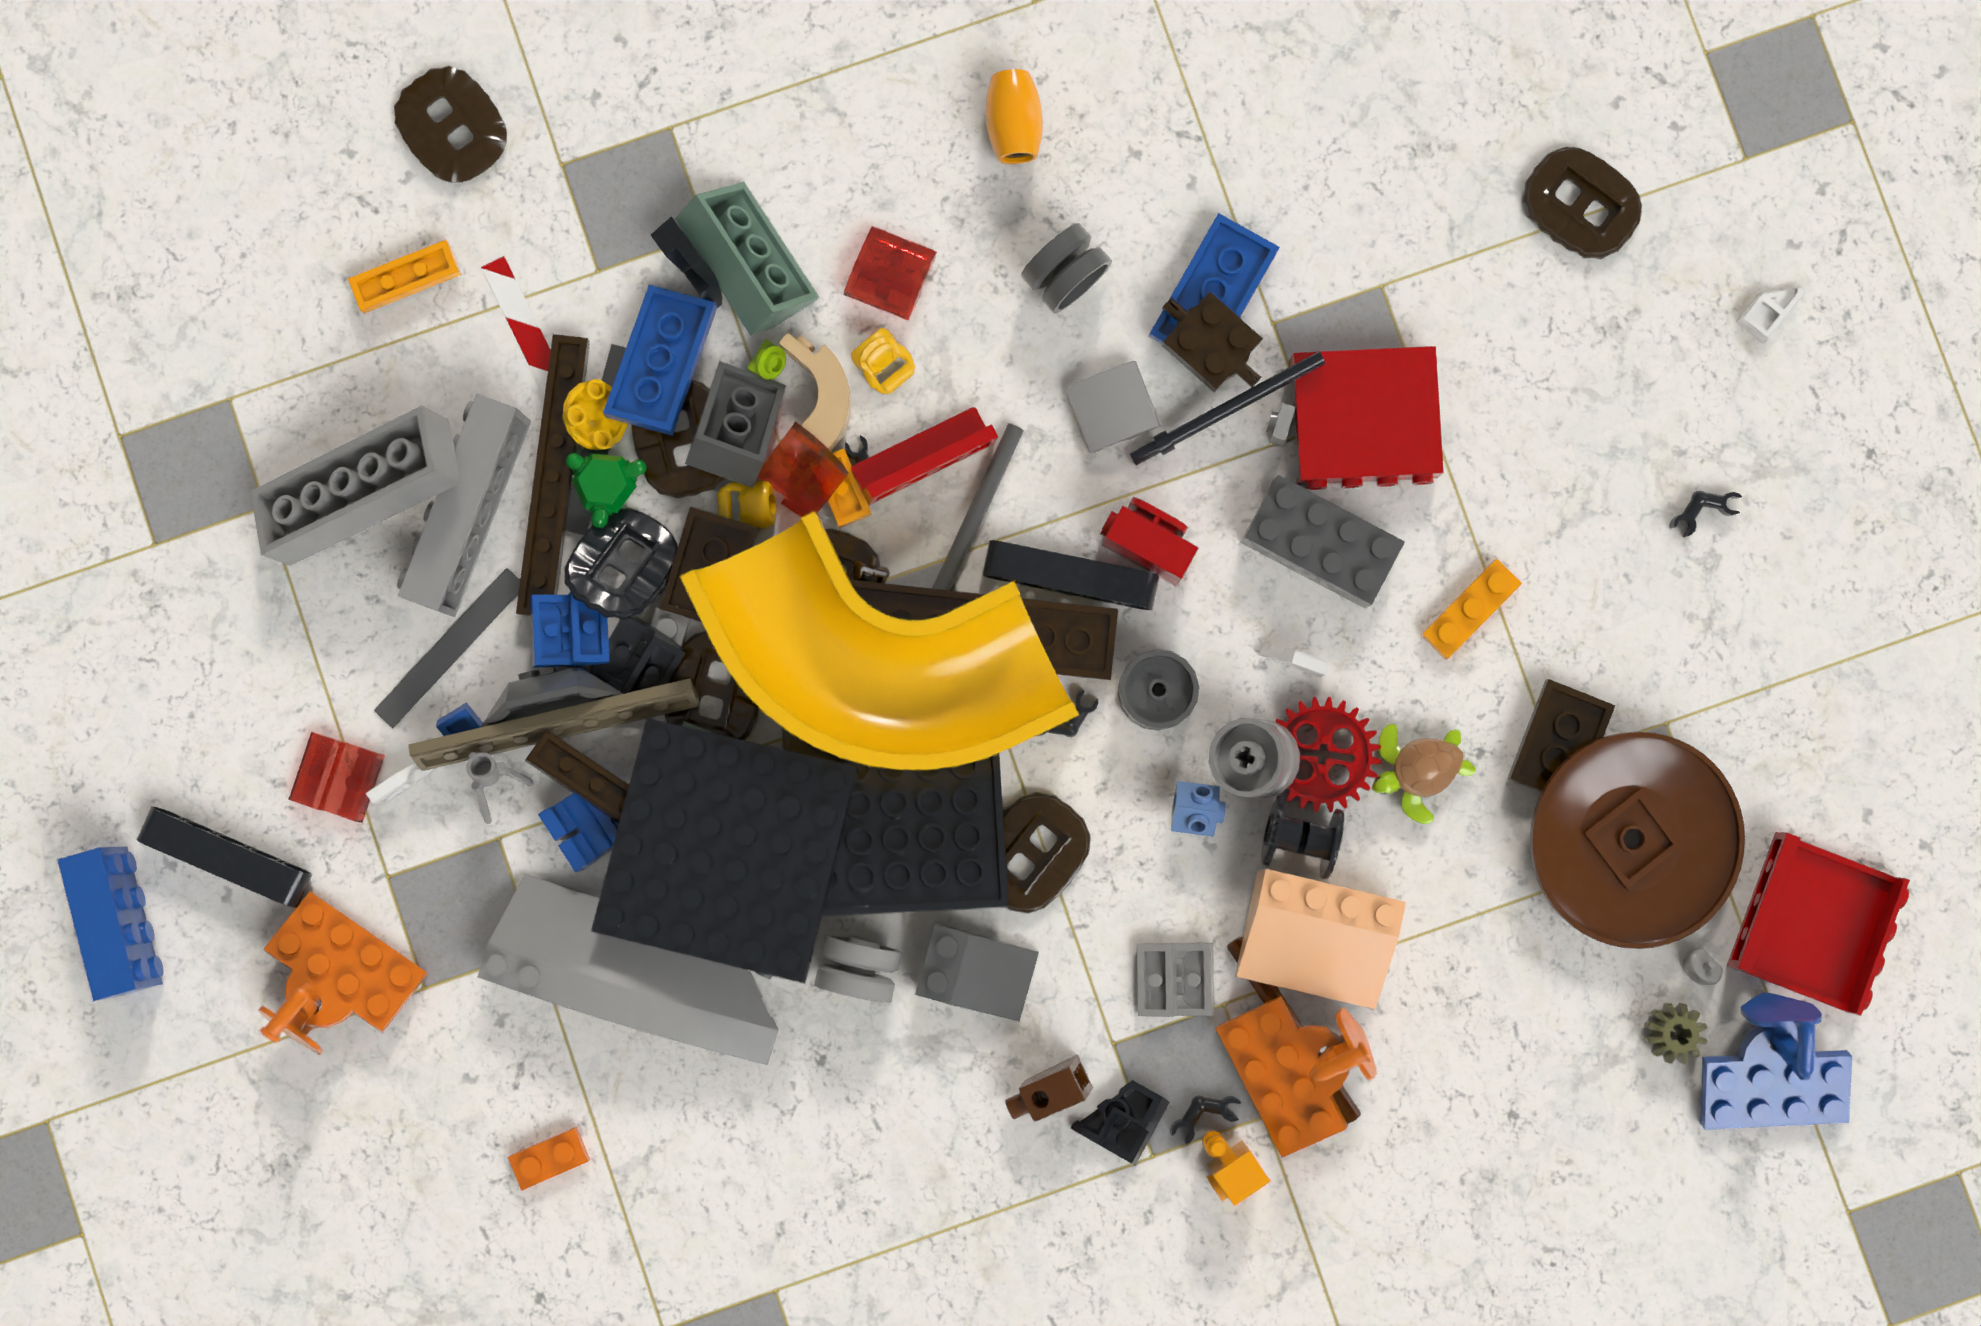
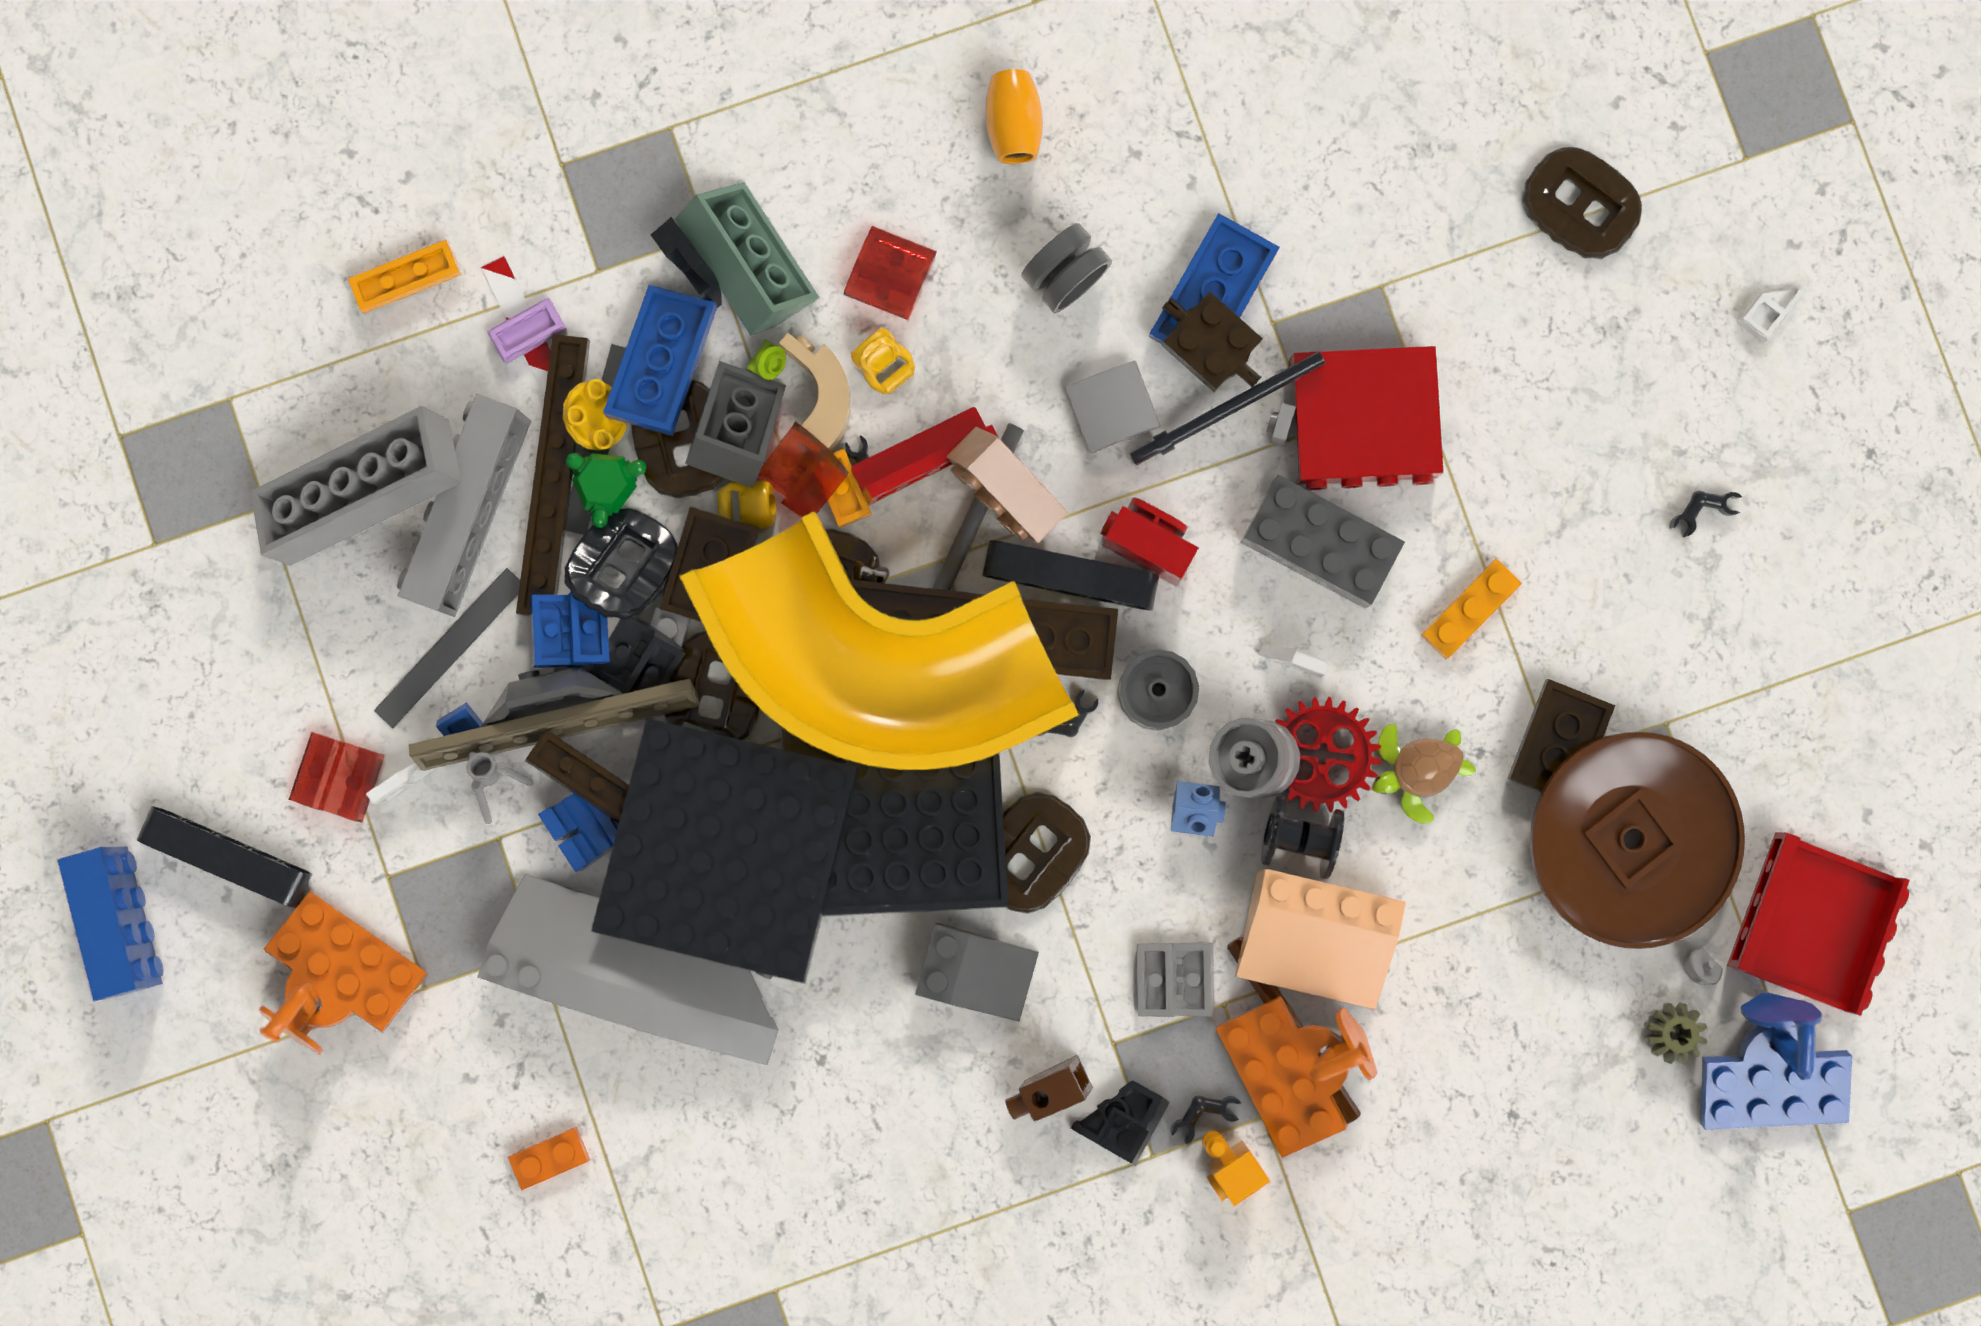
(430, 139): dark brown piece -> none
(526, 330): none -> lavender tile
(857, 974): light grey wheel -> none
(1005, 485): none -> brick

